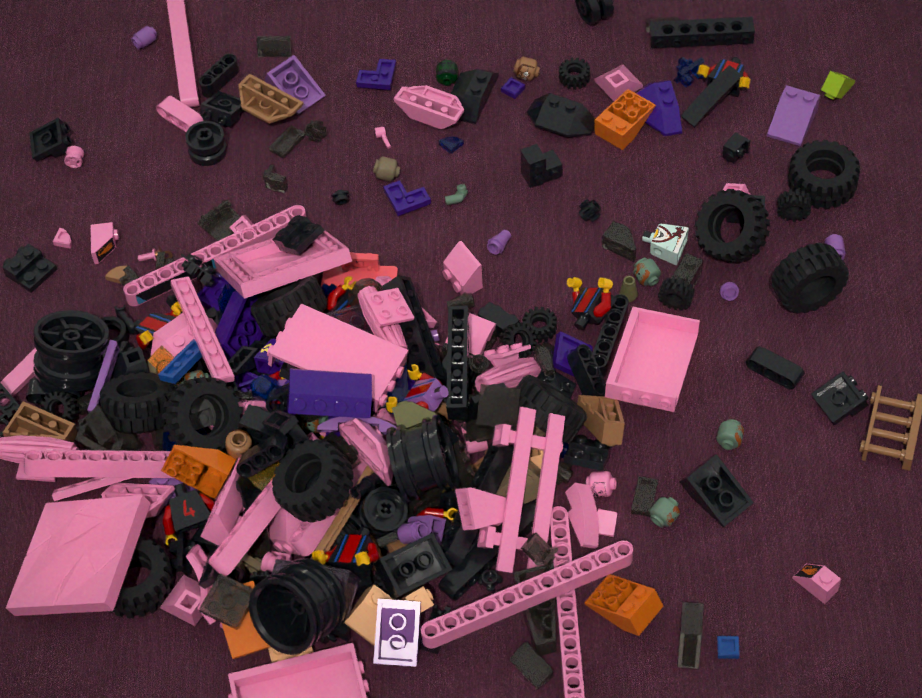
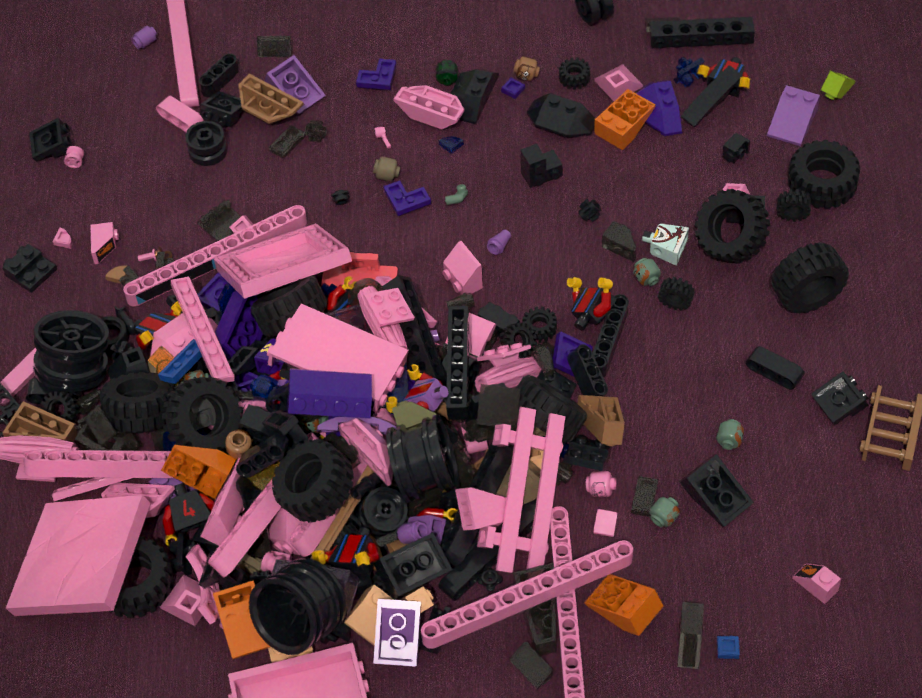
(105, 373): medium lavender tile -> none
(194, 266): black hinge -> none
(227, 601): clear smoke plate -> none
(275, 181): clear smoke bracket -> none
(297, 235): black plate -> none
(478, 364): clear smoke cone -> none
(539, 550): clear smoke bracket -> none
(583, 514): bright pink slope -> none
(629, 288): olive cone -> none
(652, 359): bright pink panel -> none
(689, 269): clear smoke brick -> none
(729, 291): medium lavender plate -> none
(838, 243): medium lavender brick -> none

